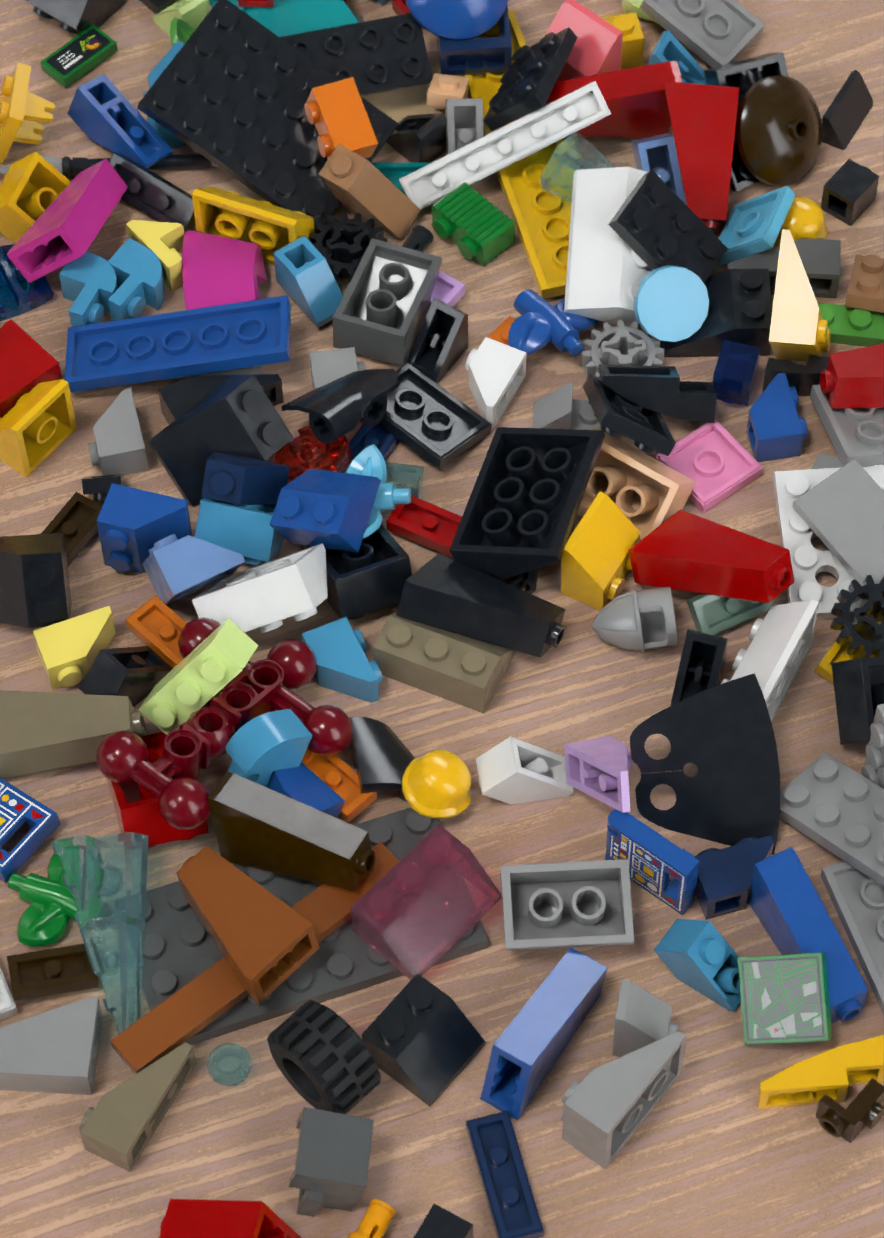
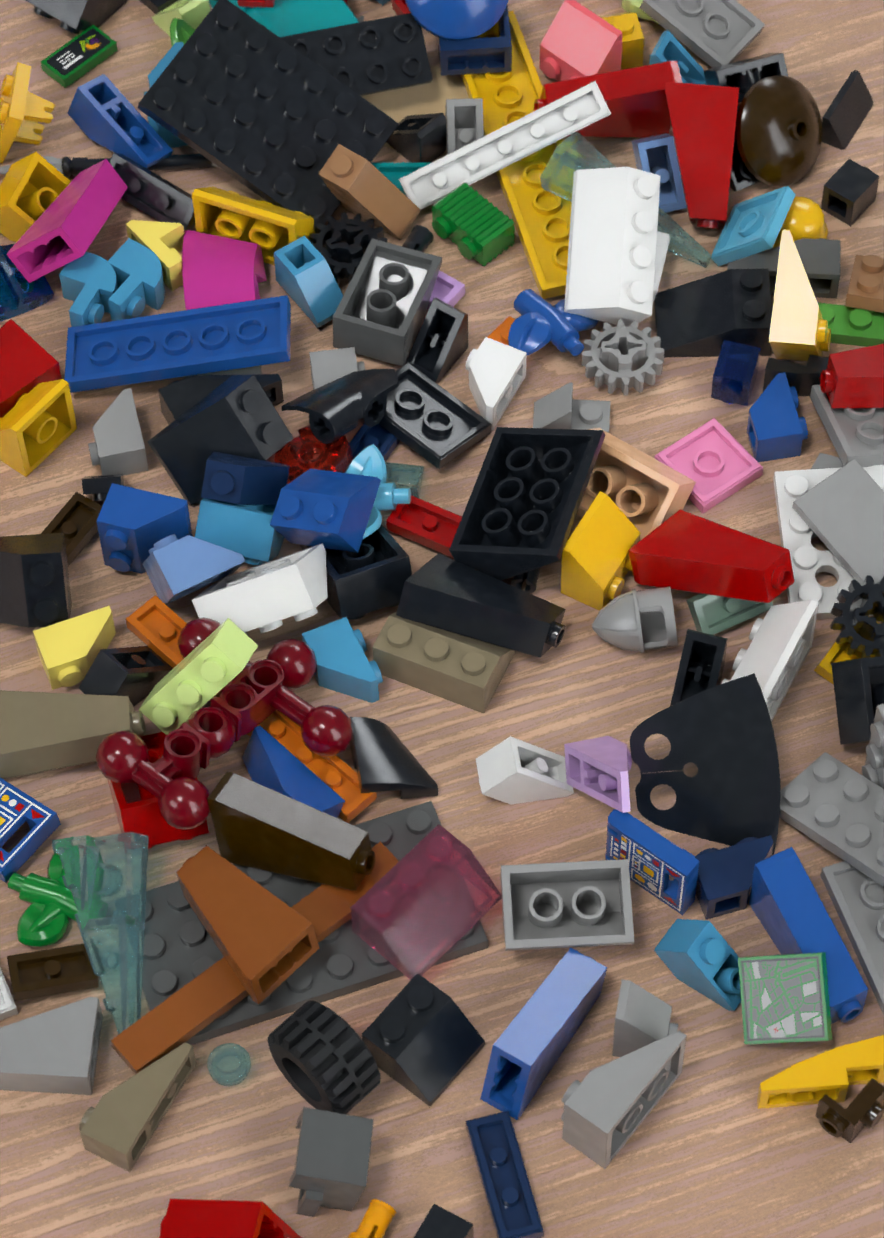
(268, 745): dark azure brick -> none
(340, 118): orange brick -> none
(437, 784): yellow helmet -> none
(446, 87): light nougat bracket -> none
(530, 78): black plate -> none
(623, 417): black plate -> none
(662, 391): black slope -> none
(666, 229): black plate -> none
(671, 303): medium azure tile -> none

